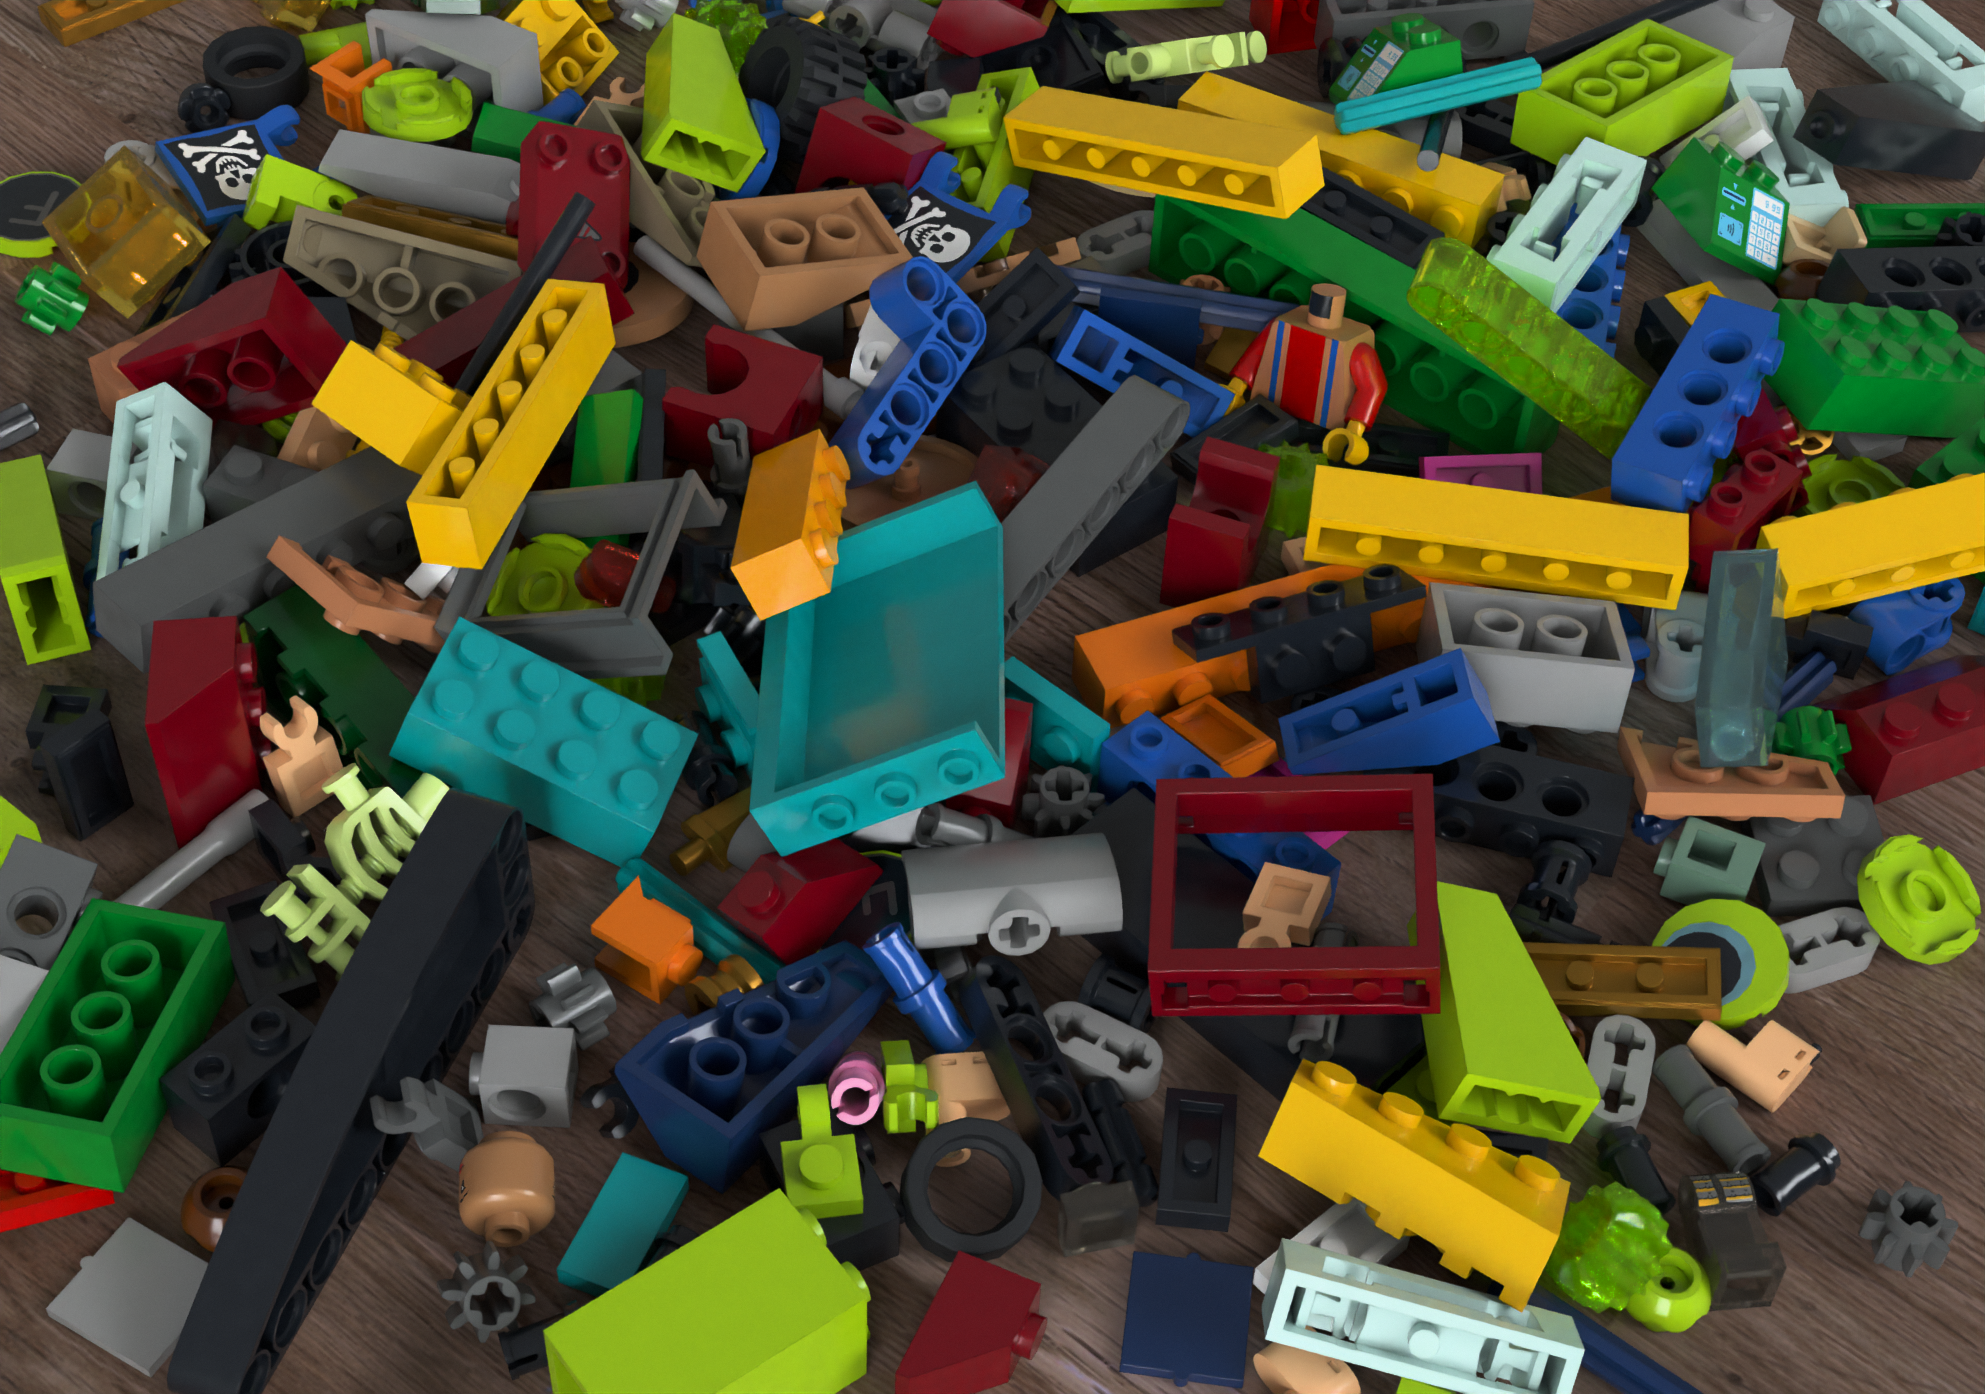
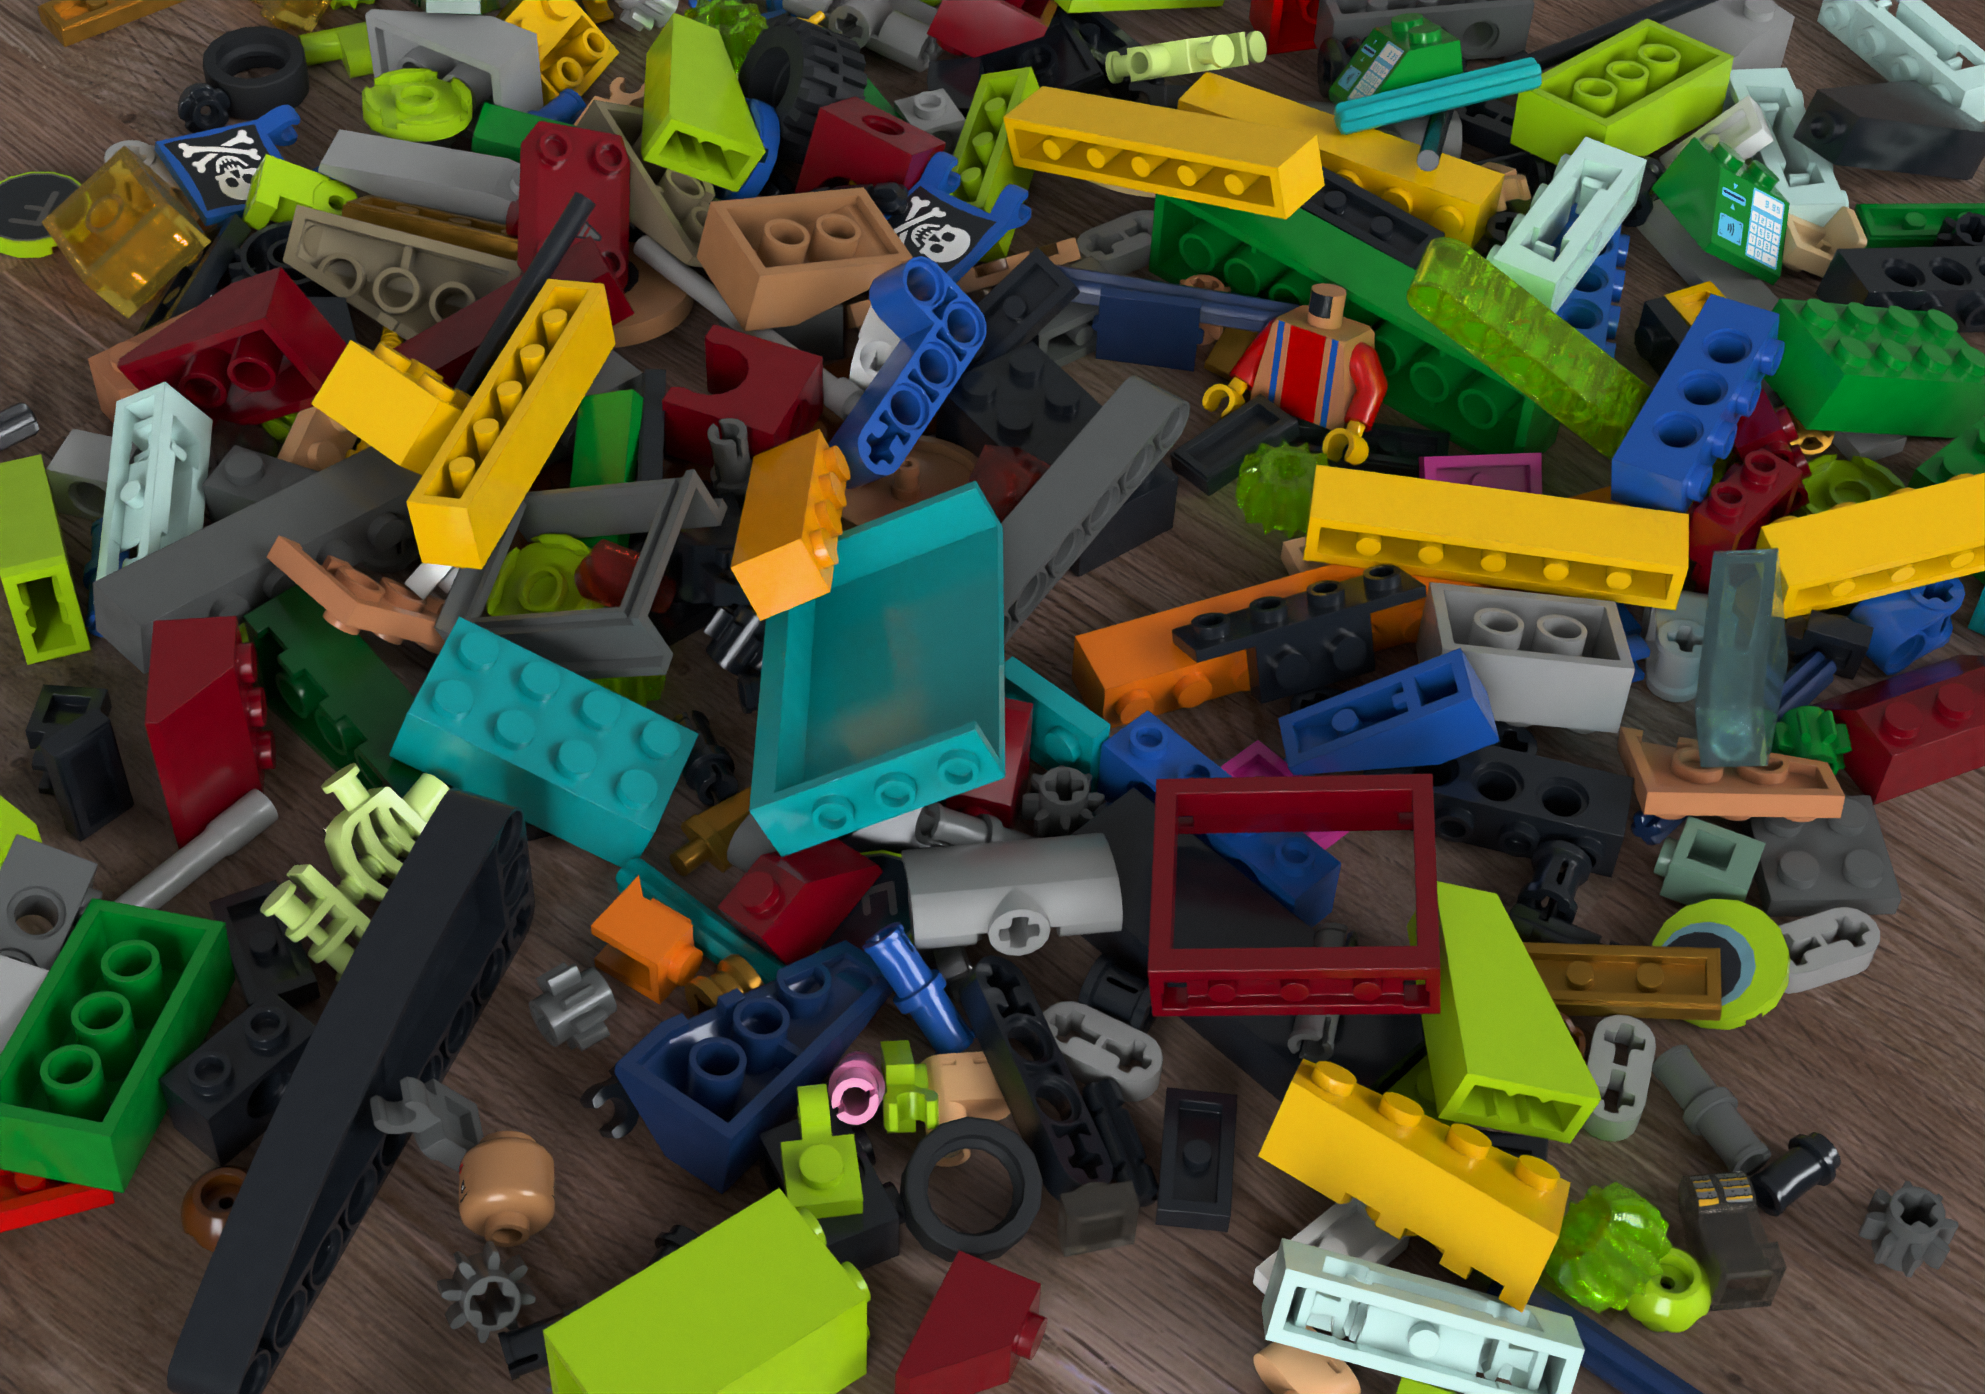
(52, 298): green gear -> none
(132, 1296): light grey piece -> none
(287, 843): black plate -> none
(303, 759): light nougat plate -> none
(343, 84): orange window -> none
(526, 1075): light grey brick -> none
(622, 1225): teal tile -> none
(728, 699): teal plate -> none
(895, 74): black gear -> none
(970, 120): lime piece -> none
(1112, 356): blue slope -> none
(1187, 1320): dark blue piece -> none
(1223, 736): orange tile -> none
(1225, 528): dark red piece -> none
(1284, 907): light nougat plate -> none
(1628, 1161): black pin -> none
(1763, 1069): light nougat piece -> none
(1800, 279): reddish brown plate -> none
(1918, 900): lime tile -> none

